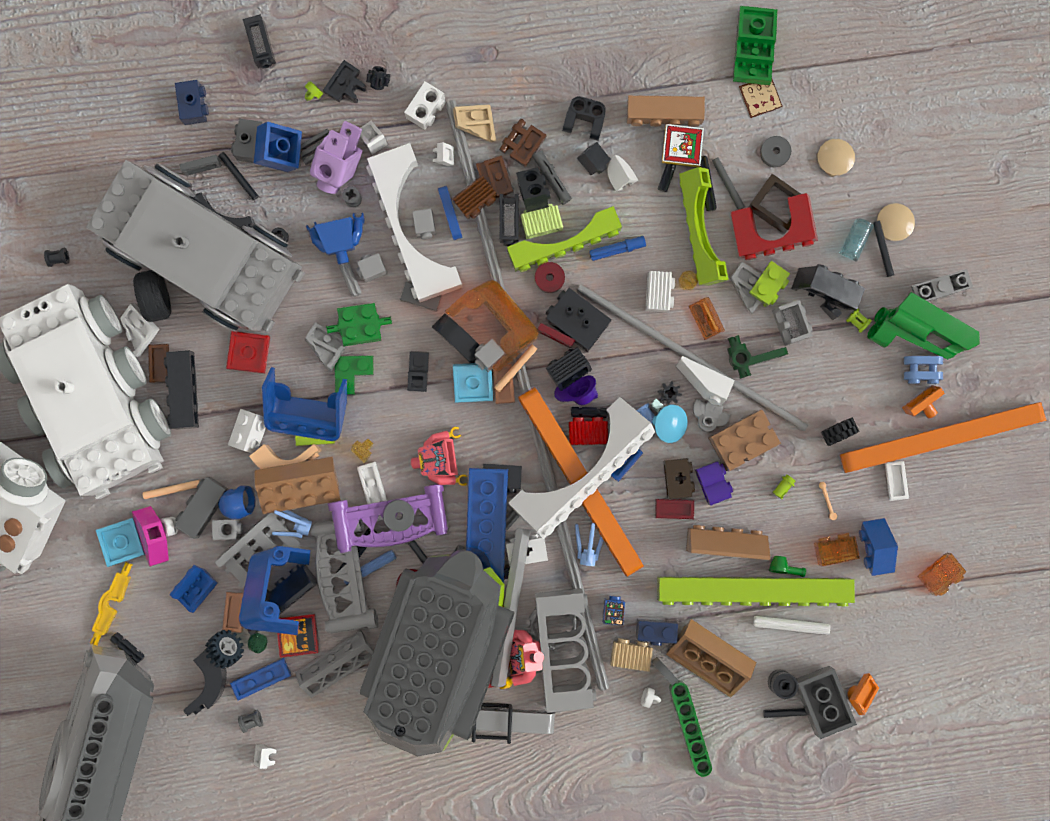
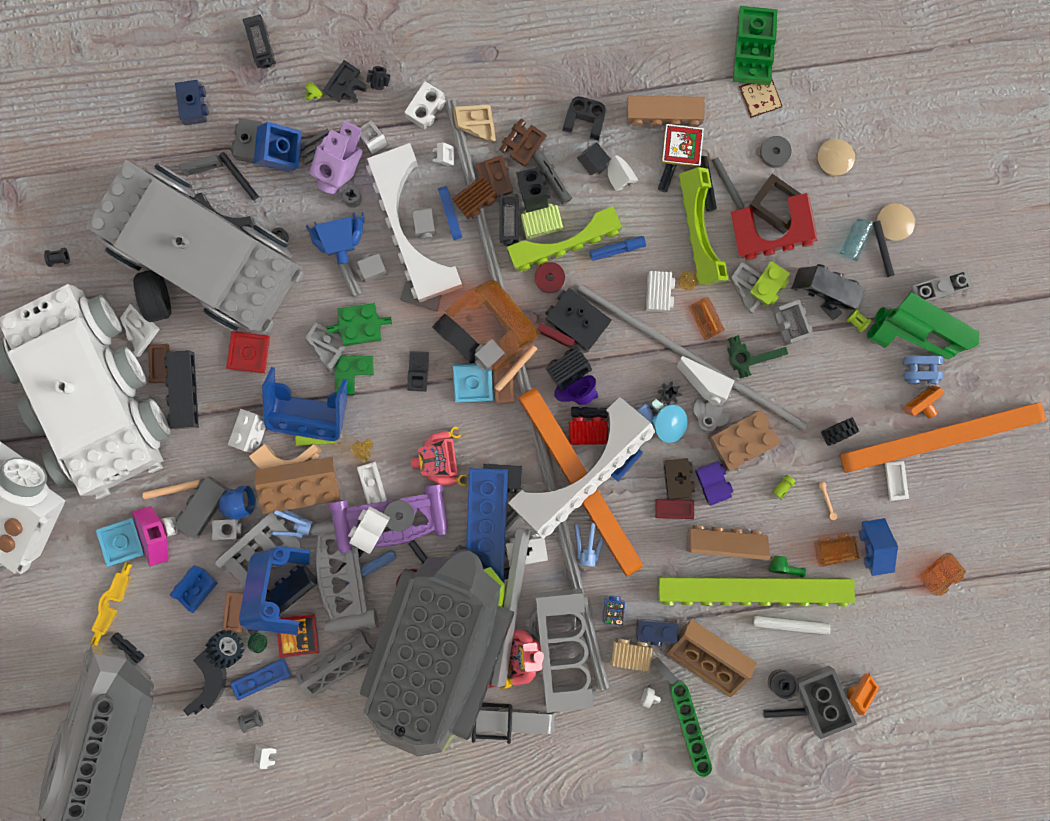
(369, 529): none -> white brick

